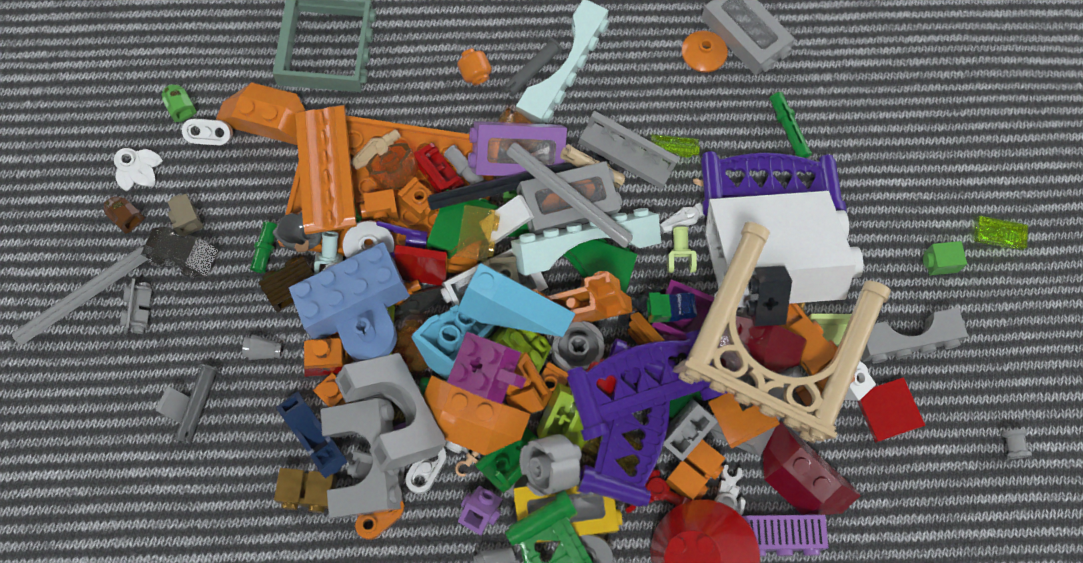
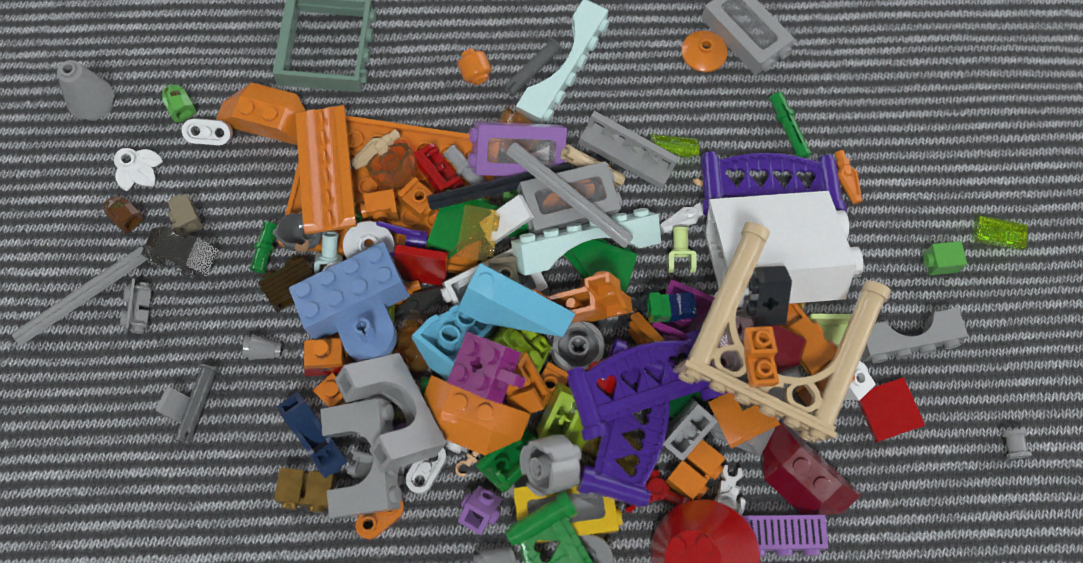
(84, 91): none -> light grey cone
(759, 357): none -> orange slope
(848, 177): none -> orange piece

